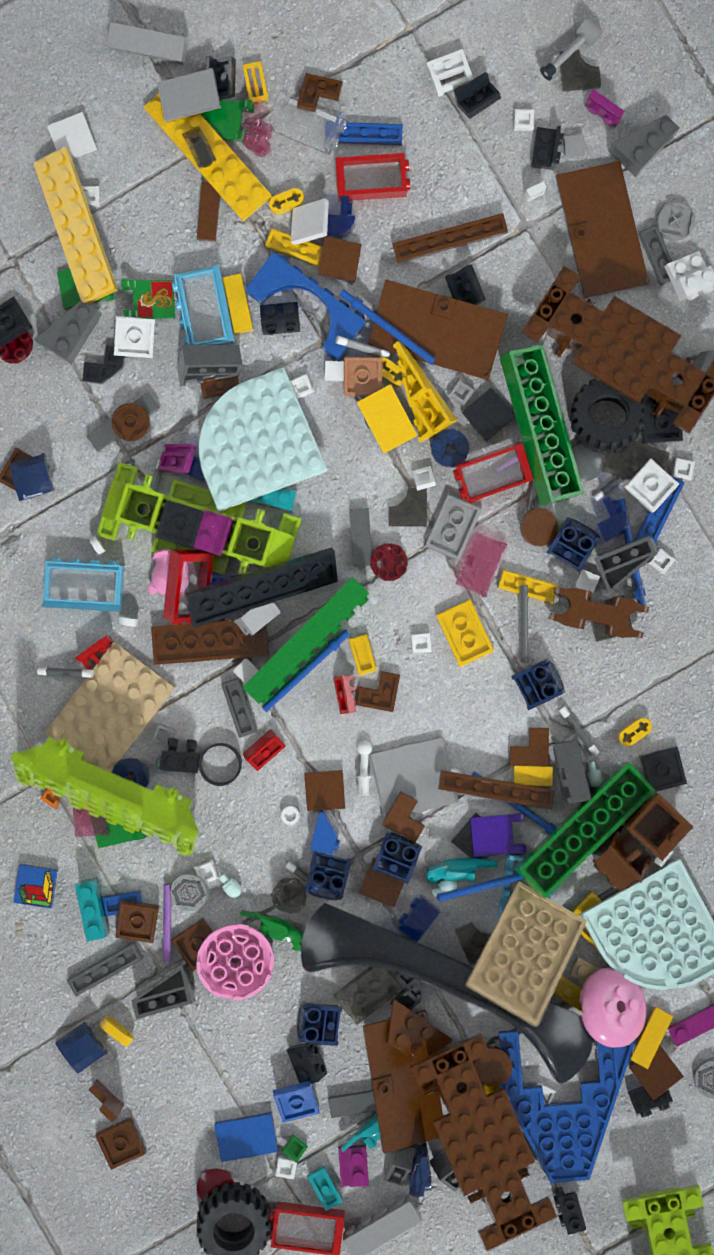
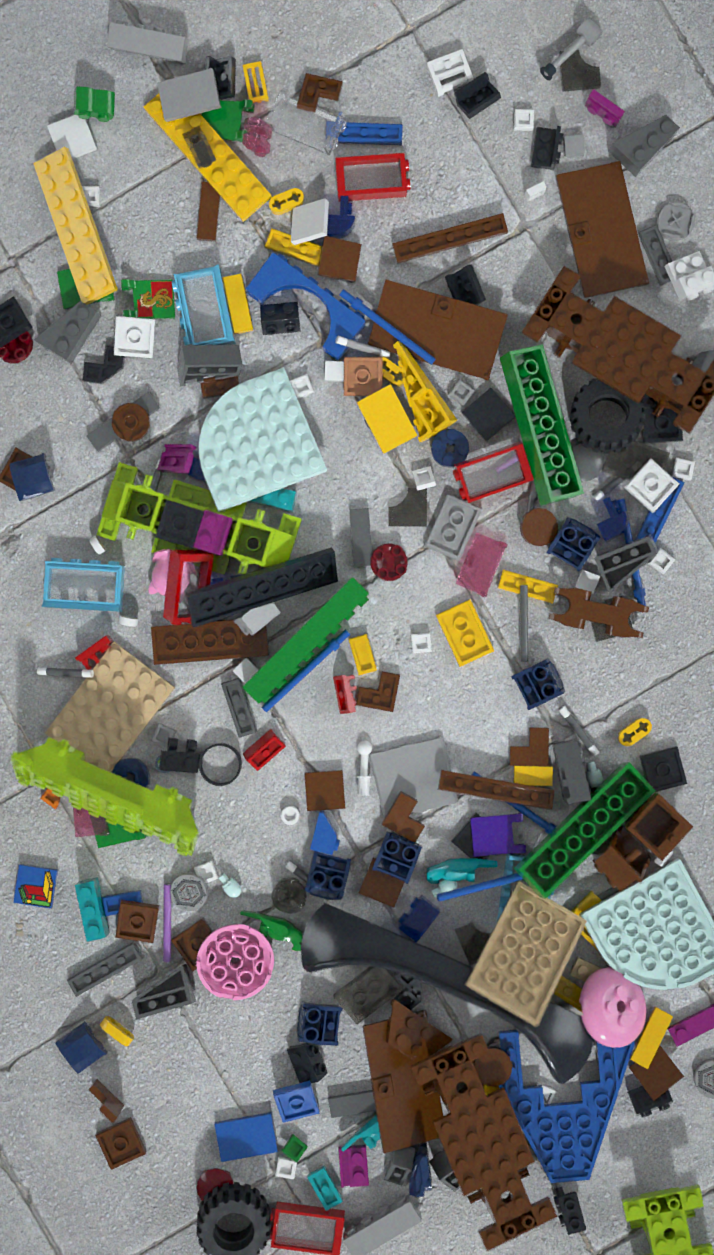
(94, 103): none -> green brick

